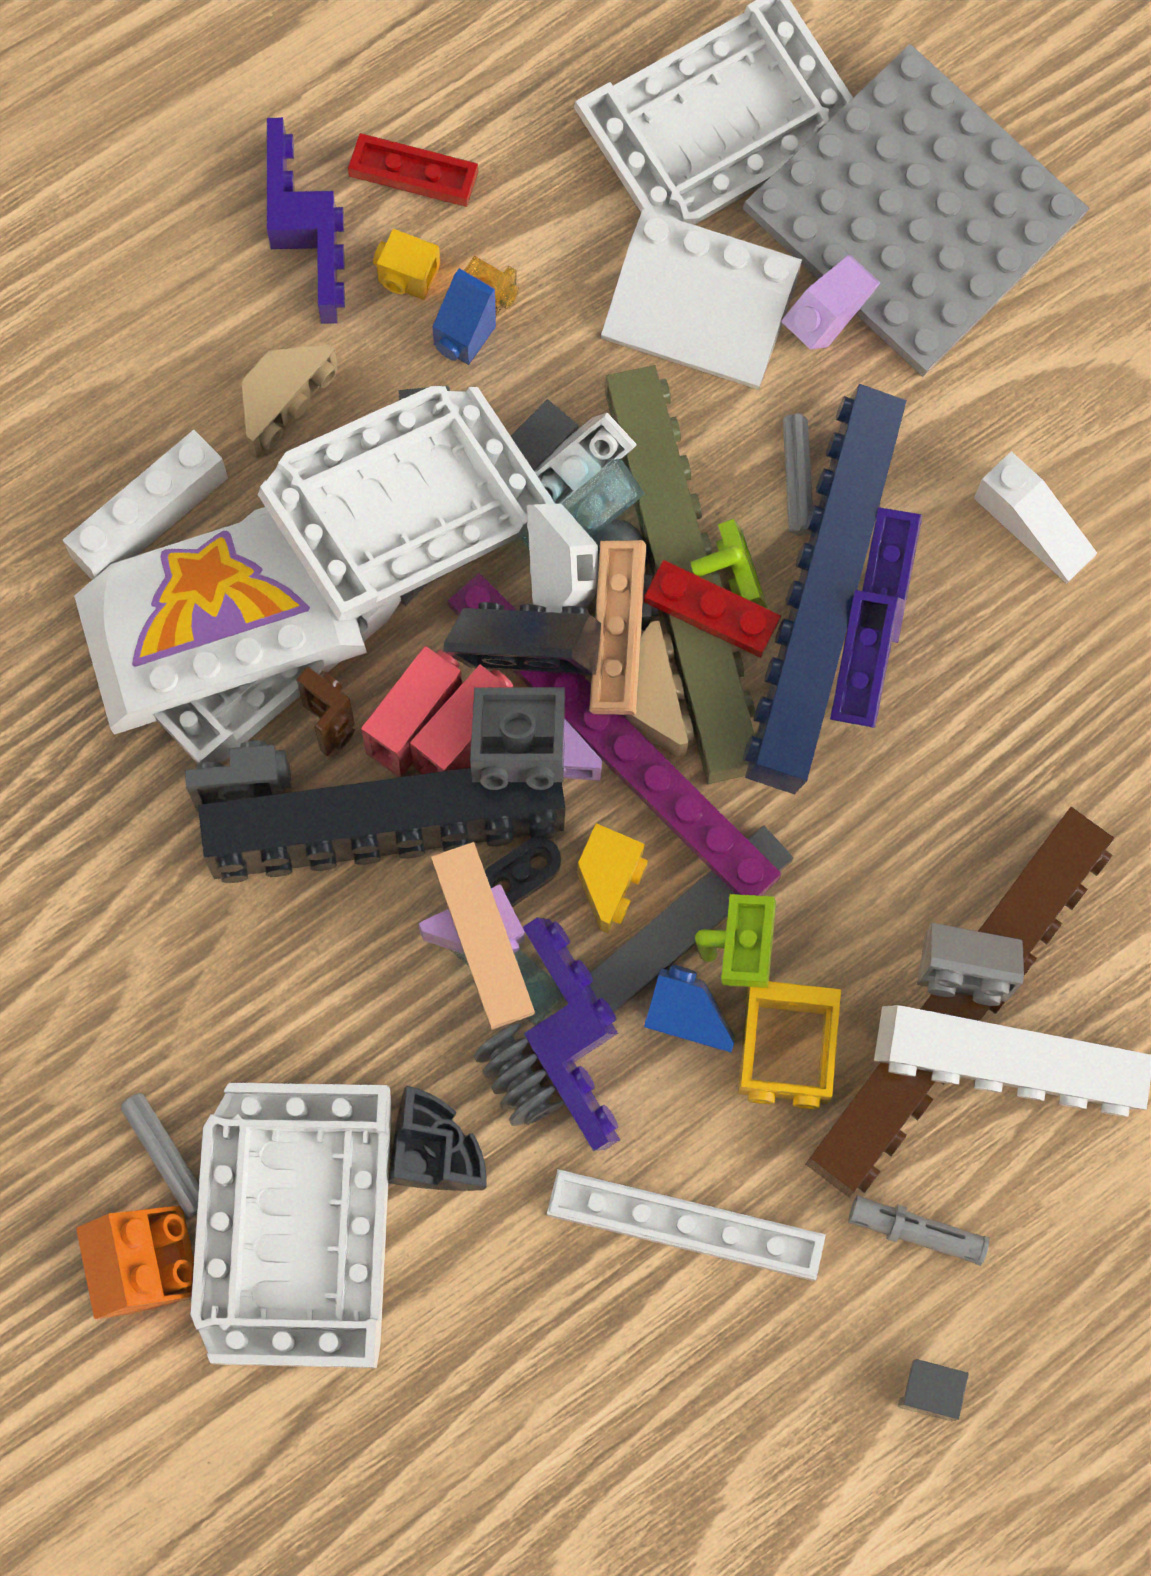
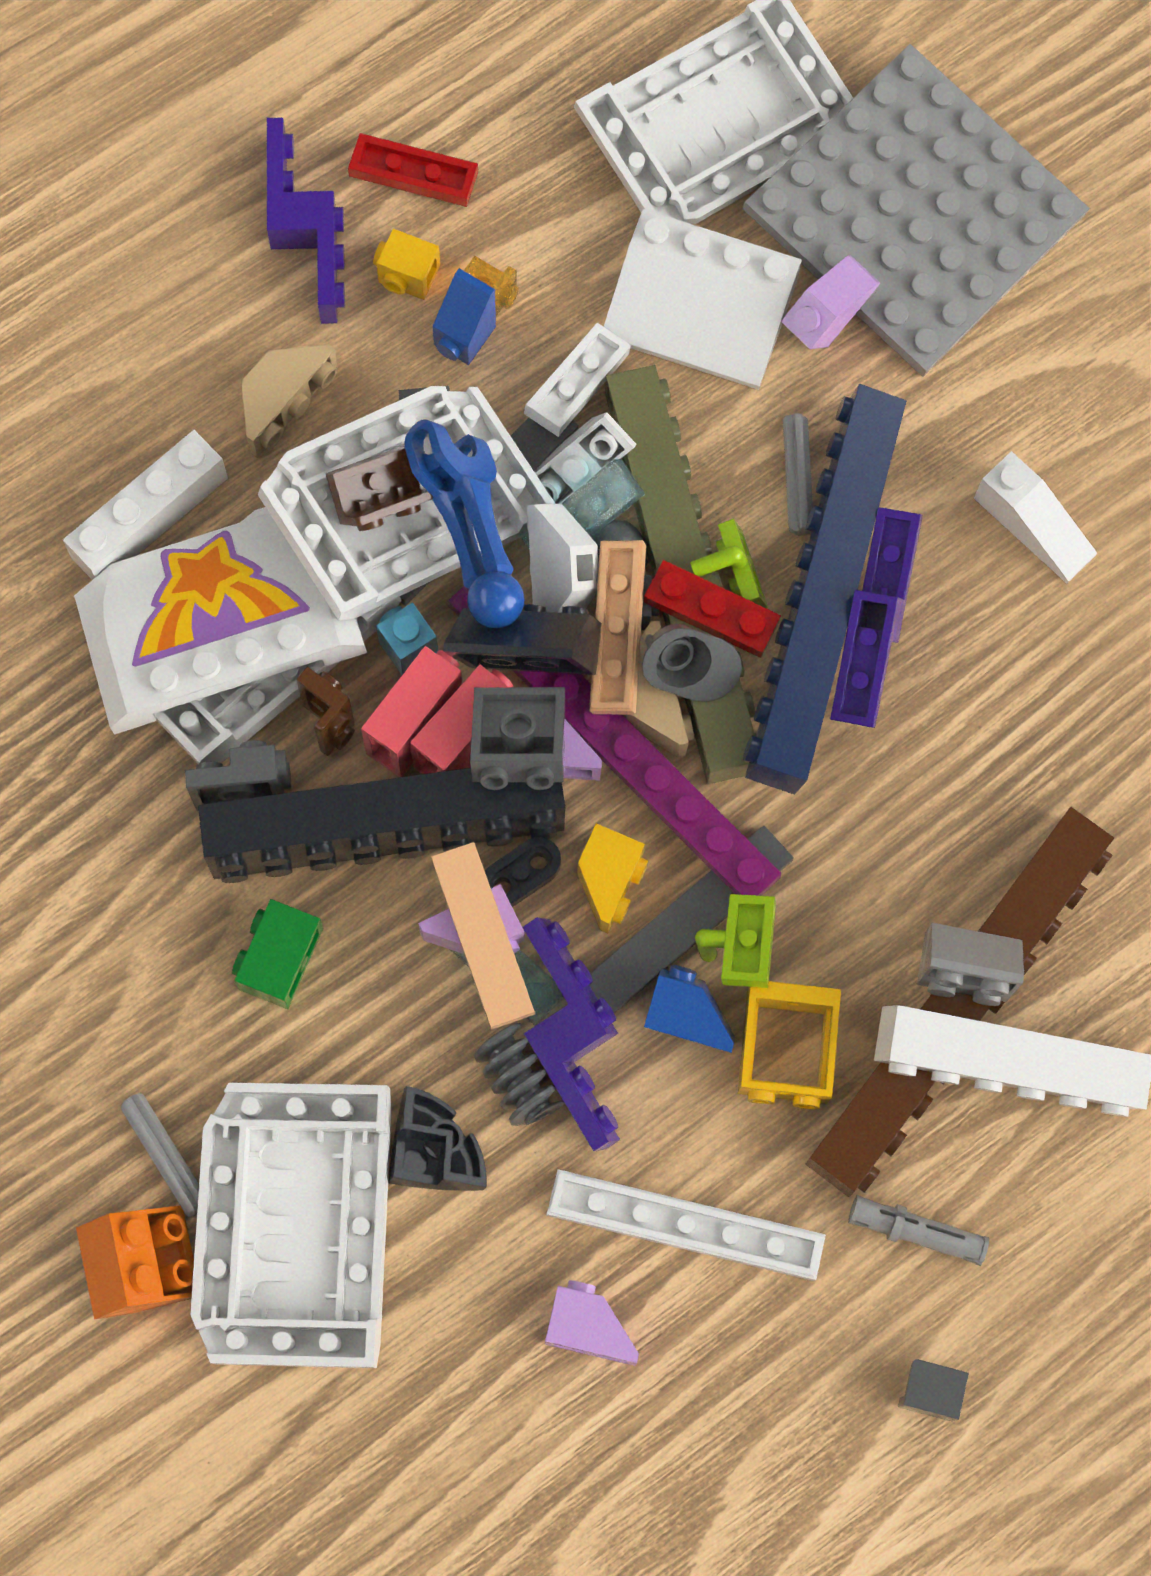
(277, 953): none -> green brick
(376, 489): none -> bracket
(404, 634): none -> medium azure brick
(464, 498): none -> blue piece
(577, 379): none -> white plate
(588, 1325): none -> lavender slope
(690, 663): none -> dark grey piece

